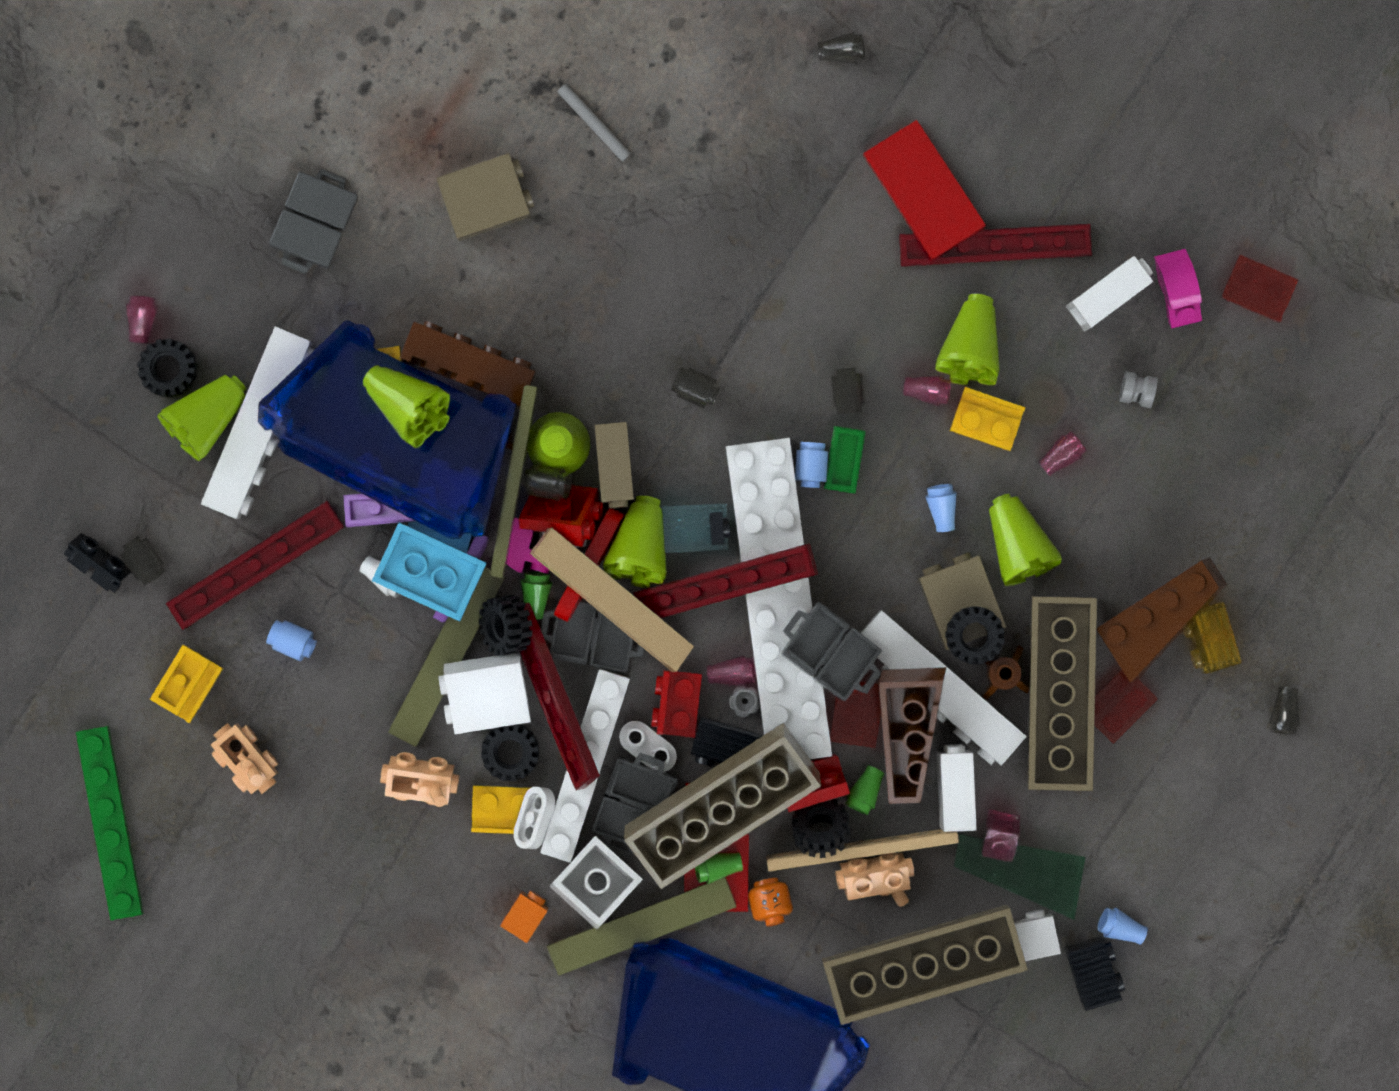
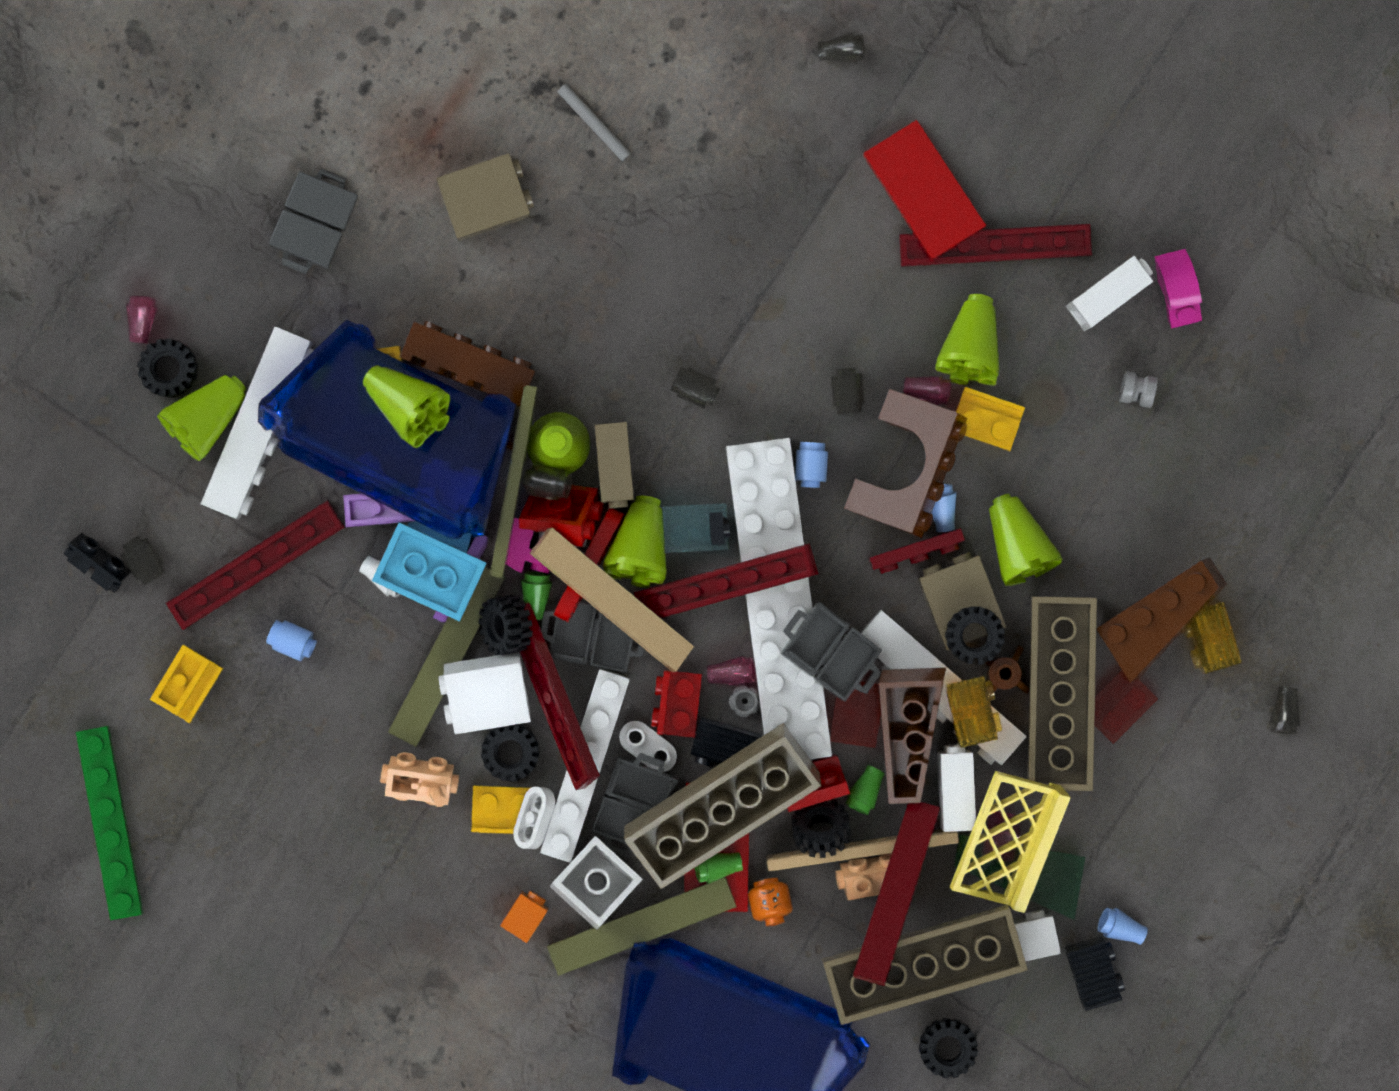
(251, 767): light nougat brick -> none
(844, 459): green tile -> none
(896, 893): none -> dark red tile
(912, 506): none -> arch
(917, 551): none -> dark red plate
(953, 1067): none -> black tyre
(972, 711): none -> clear yellow brick
(1036, 842): none -> light yellow fence
(1063, 453): clear pink cone -> none
(1259, 288): clear red plate -> none

